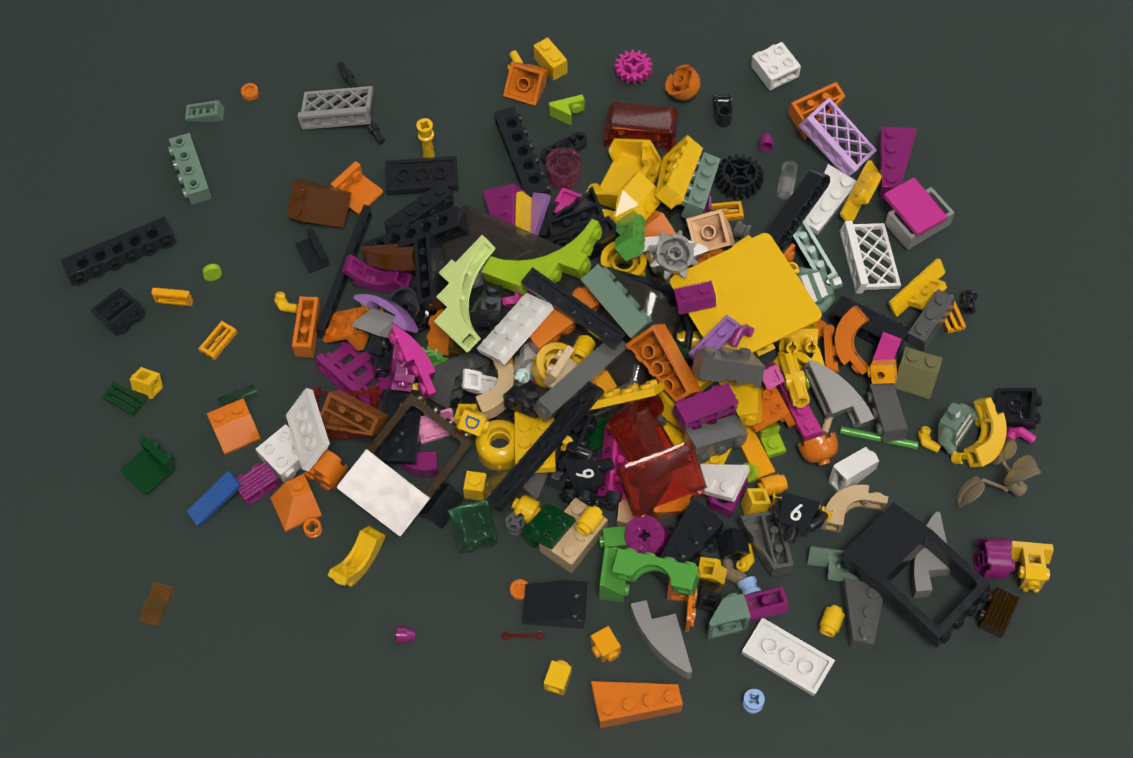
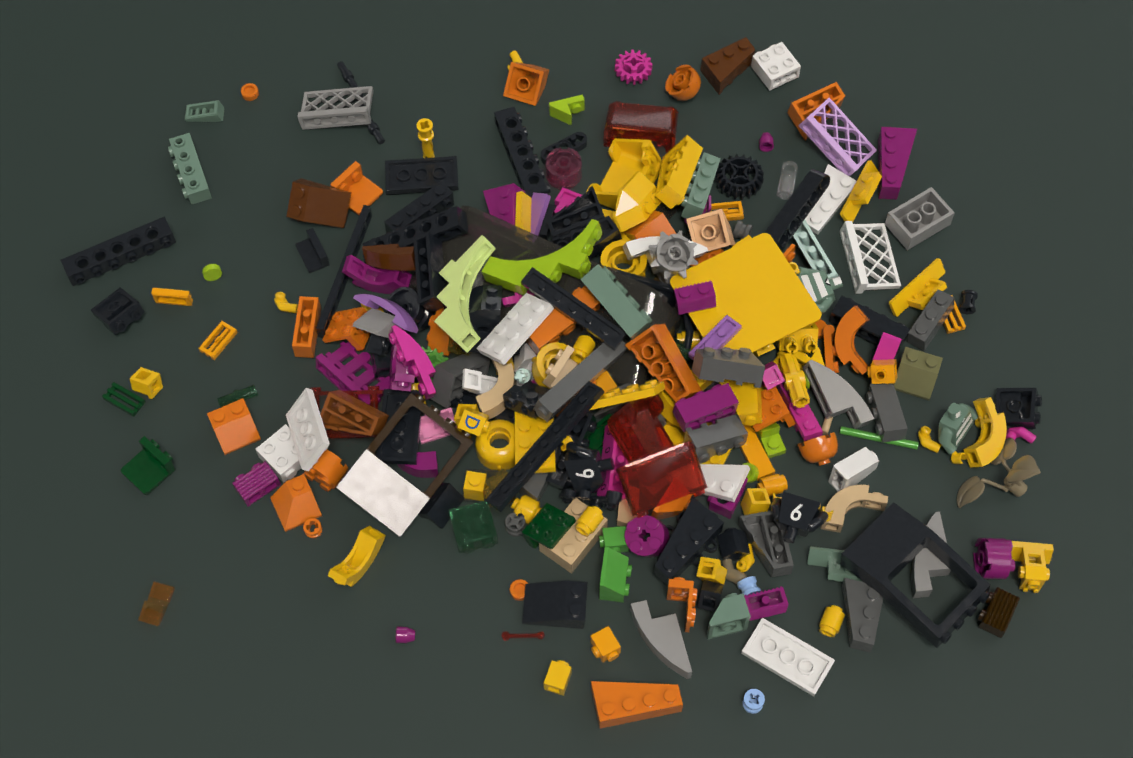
(214, 498): blue tile -> none
(550, 58): yellow brick -> none
(631, 565): bright green arch -> none
(632, 235): bright green arch -> none
(723, 109): black piece -> none
(727, 63): none -> reddish brown wedge
(739, 333): magenta arm -> none
(915, 207): dark pink tile -> none

